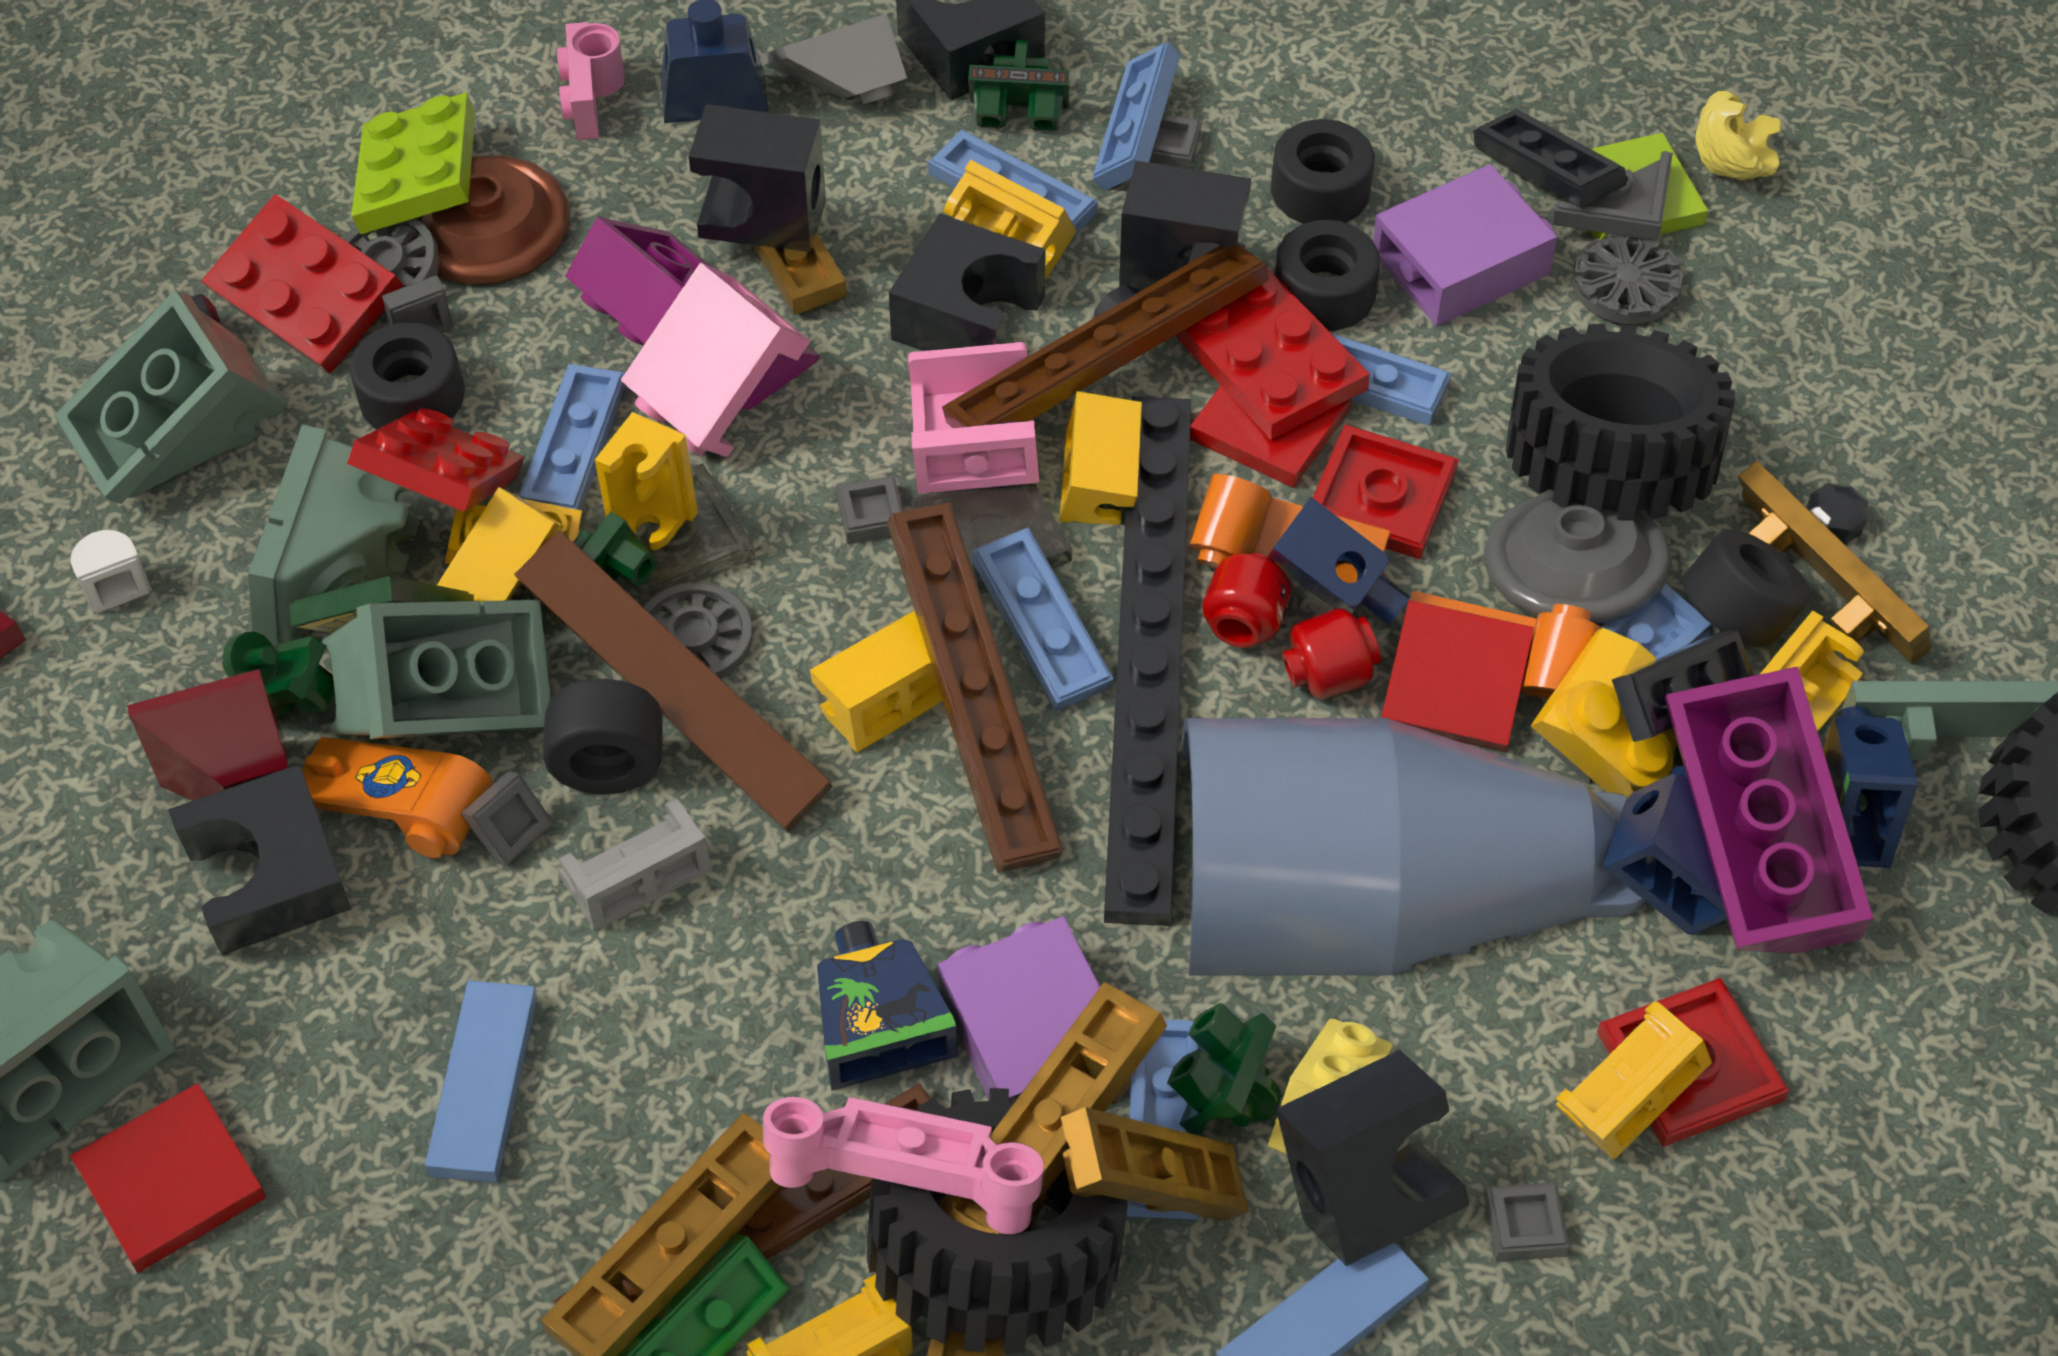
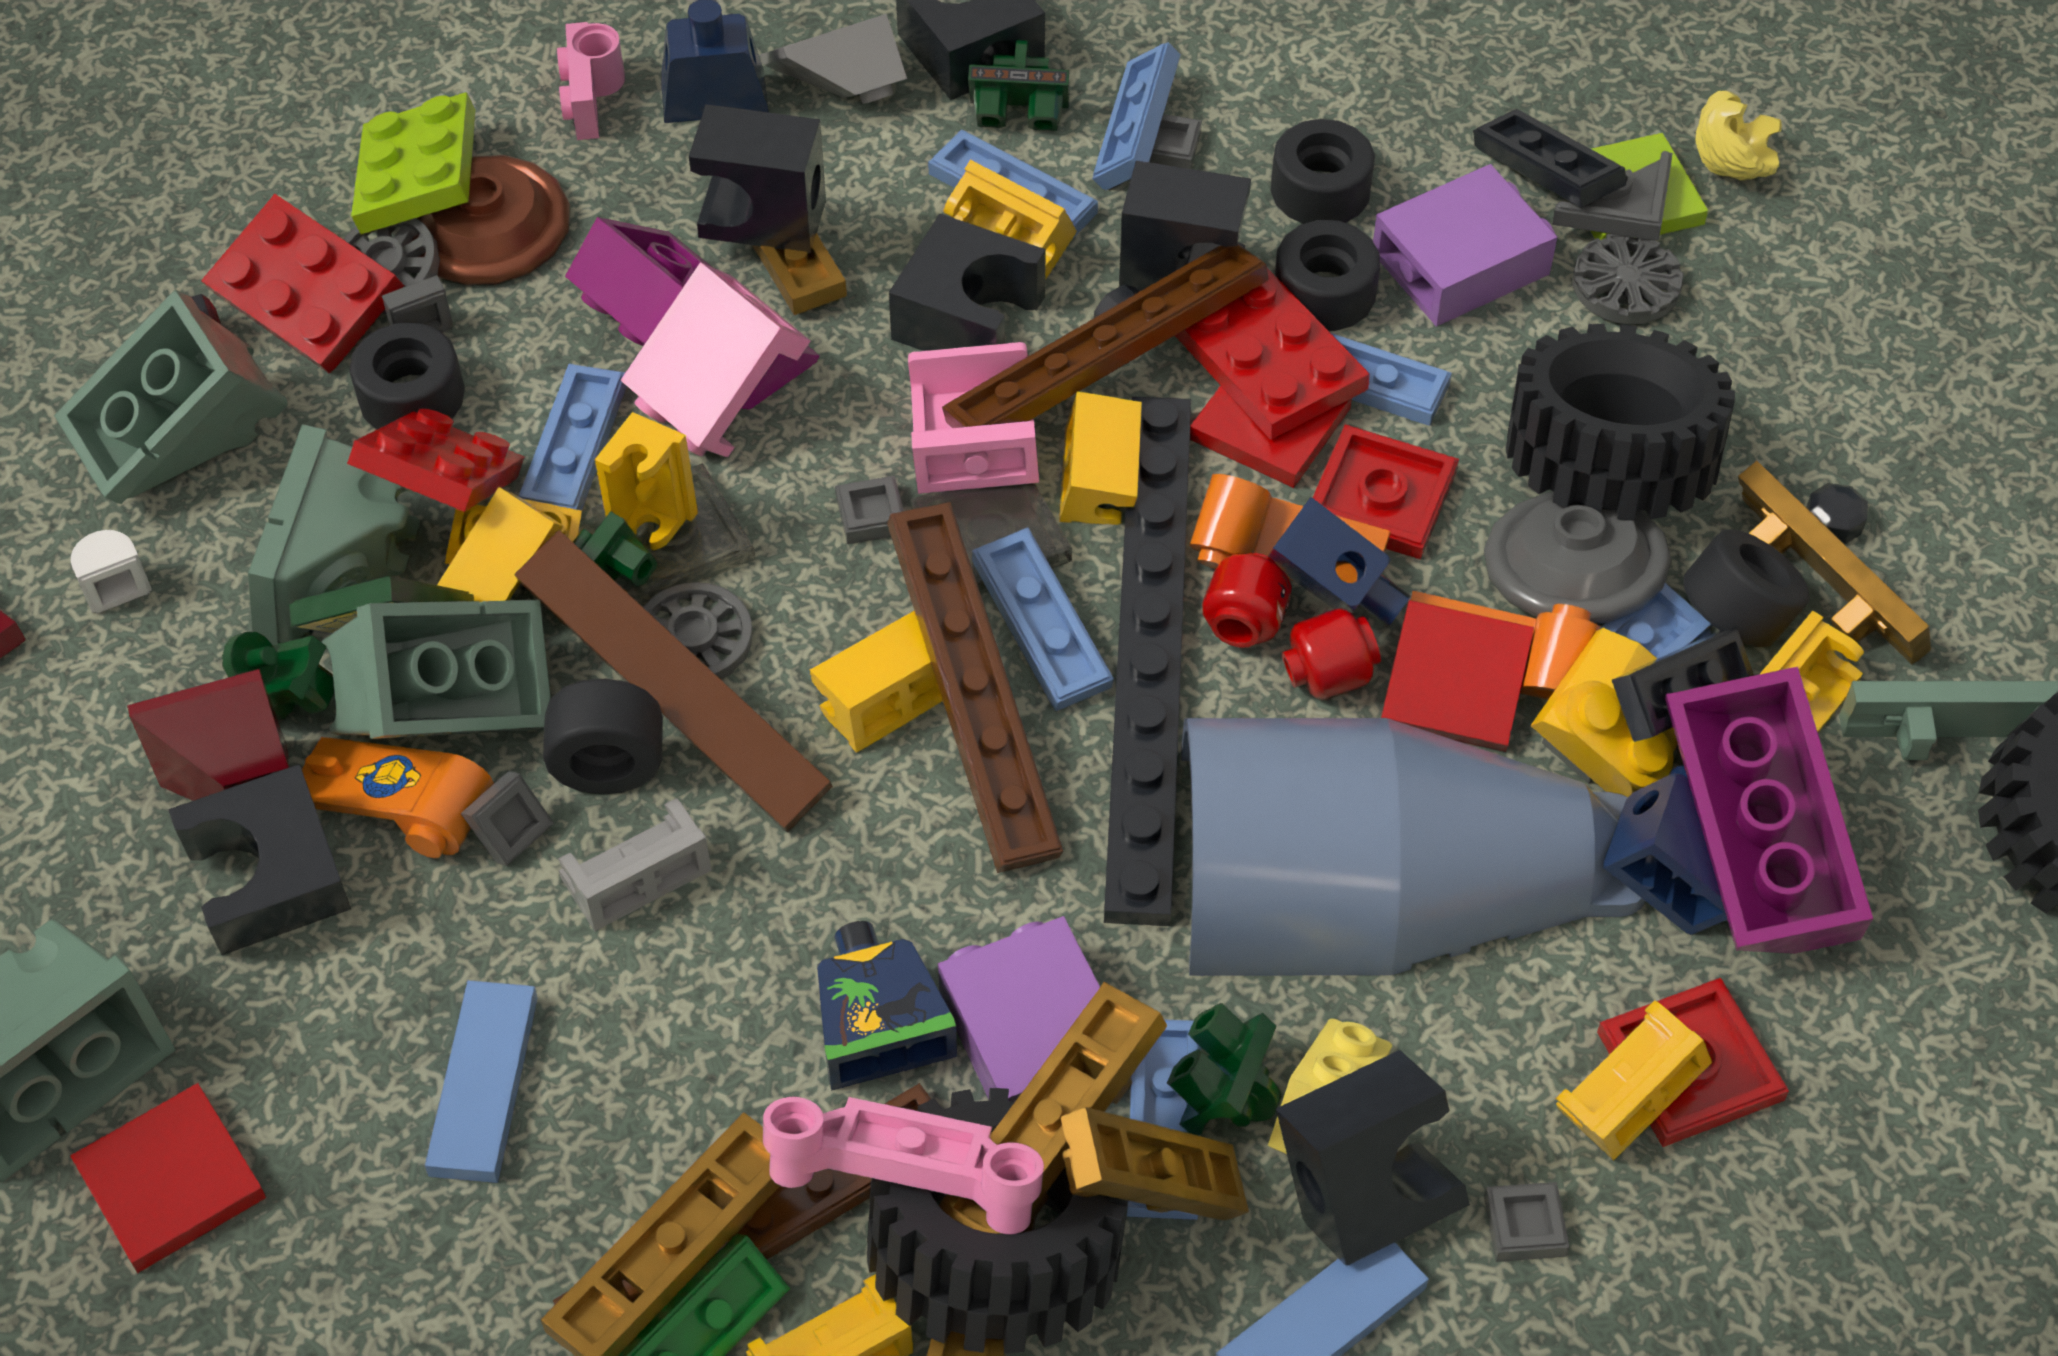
(1872, 759): dark blue torso -> none

